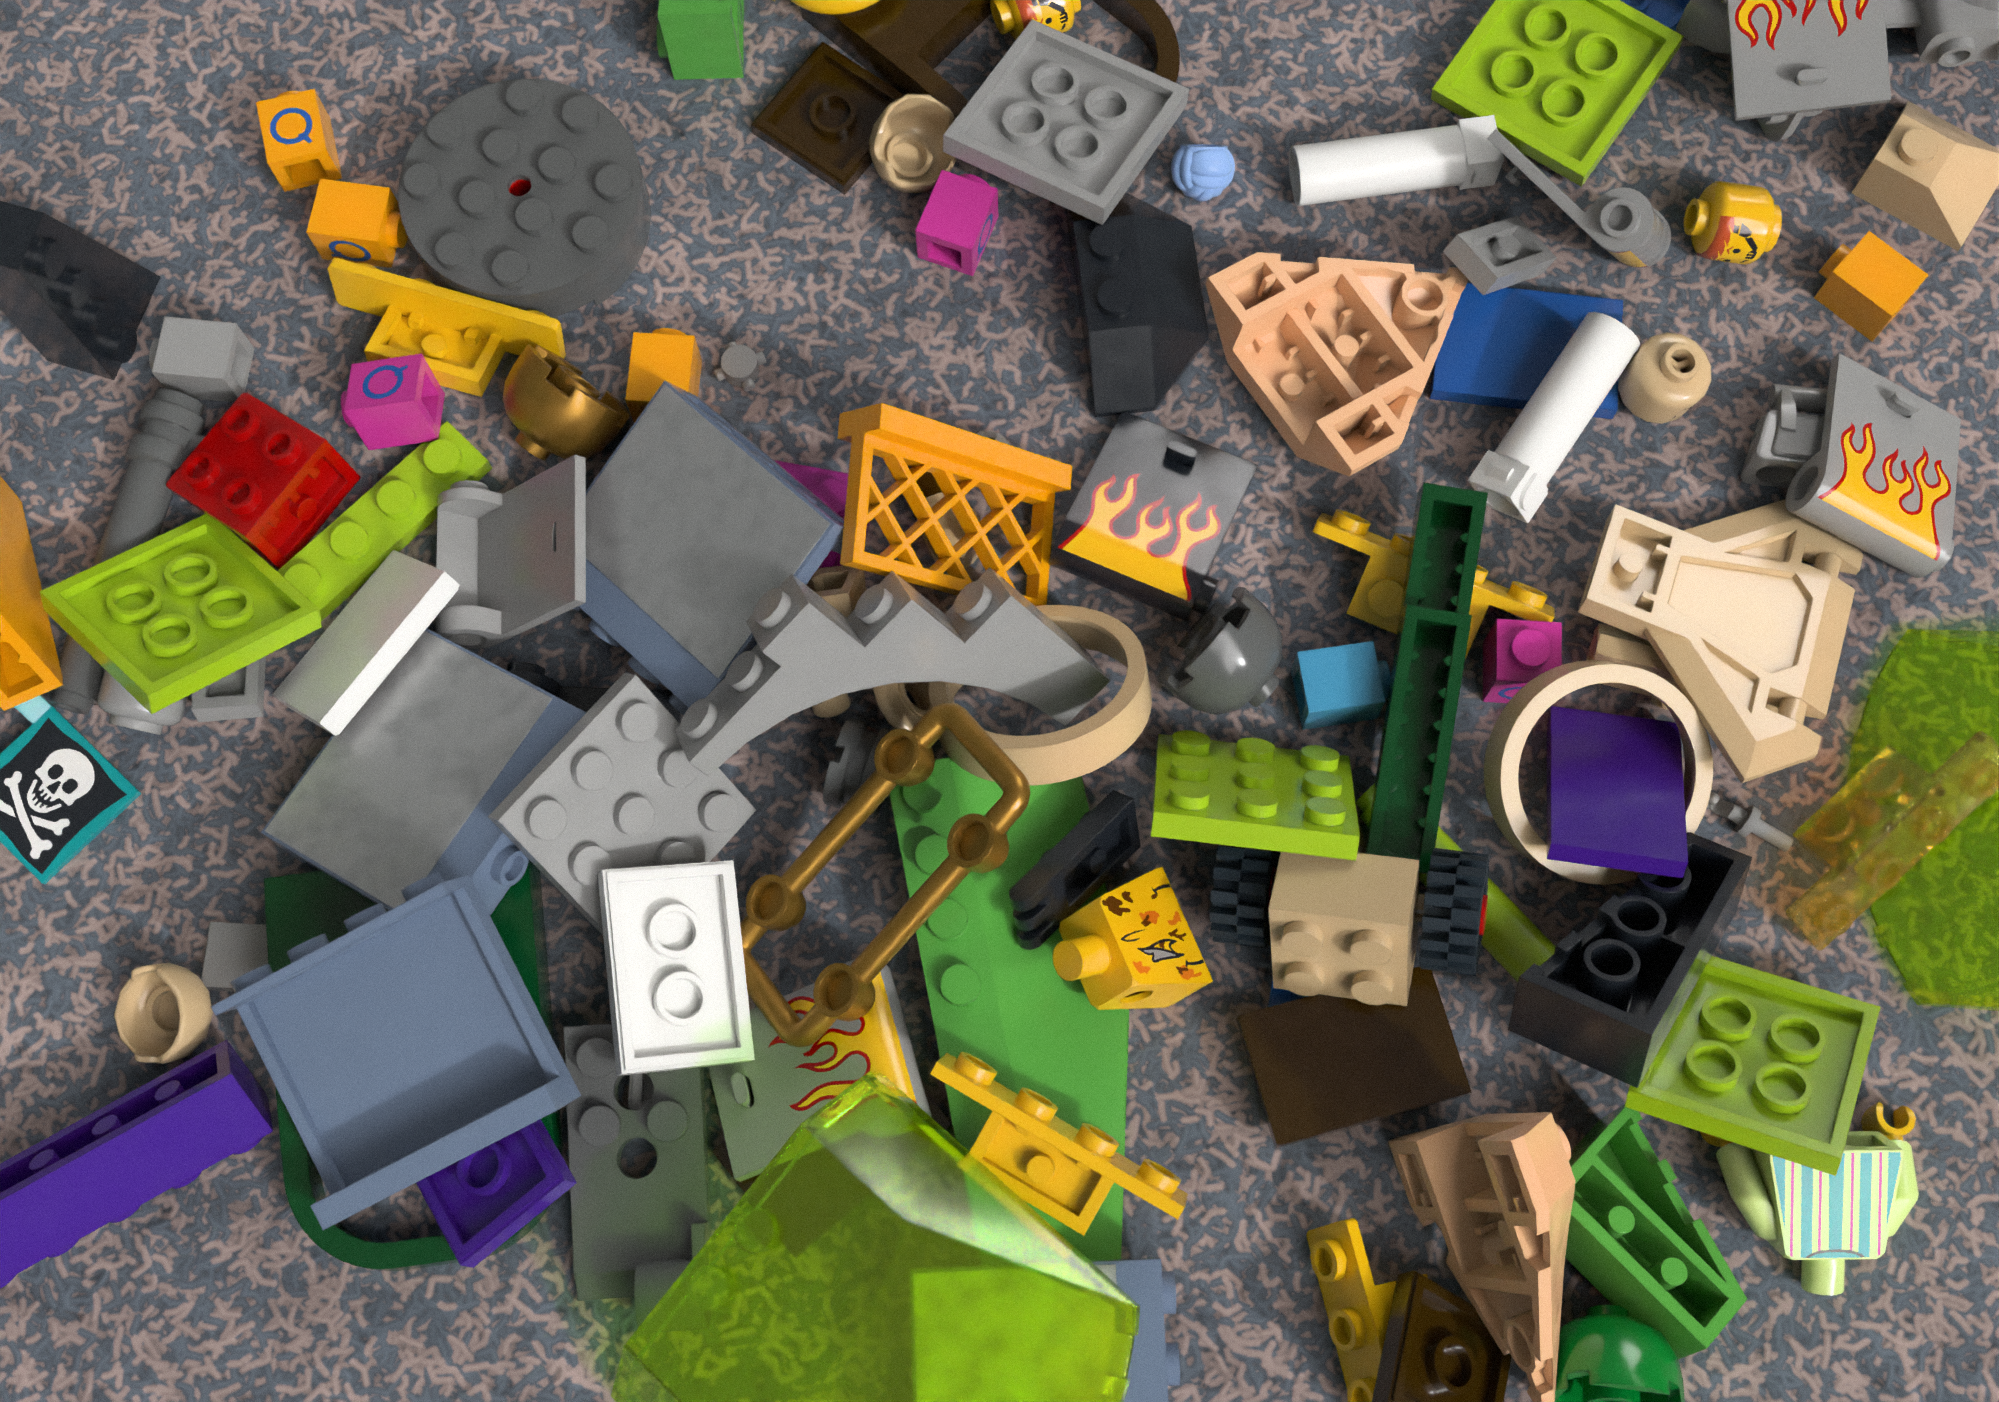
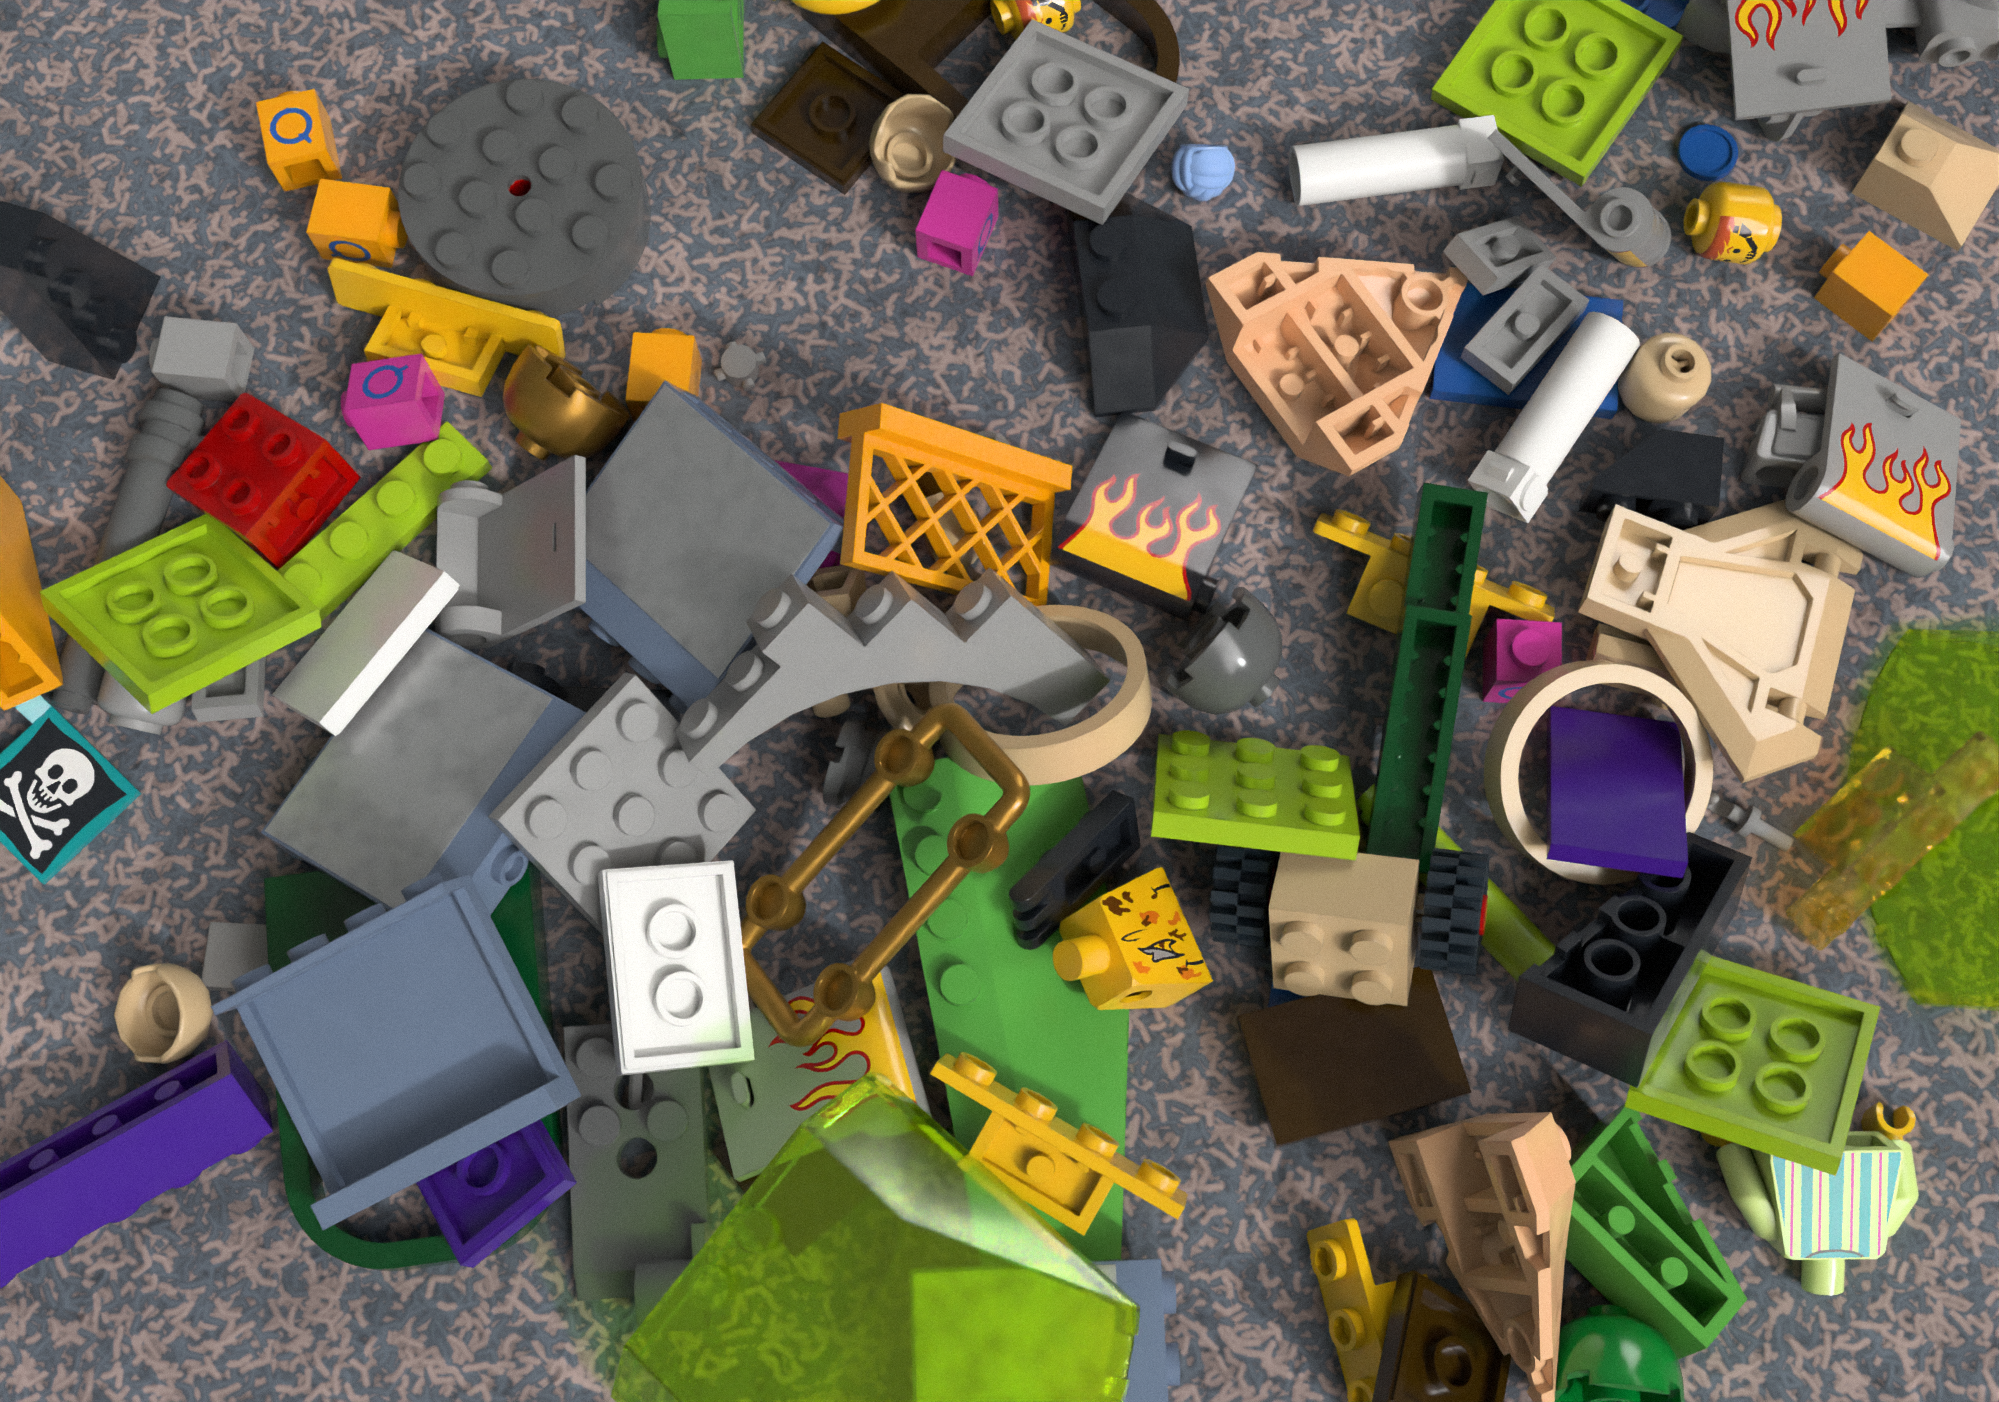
(1339, 685): dark azure brick -> none
(1524, 329): none -> light grey plate
(1664, 478): none -> black slope
(1707, 152): none -> blue piece

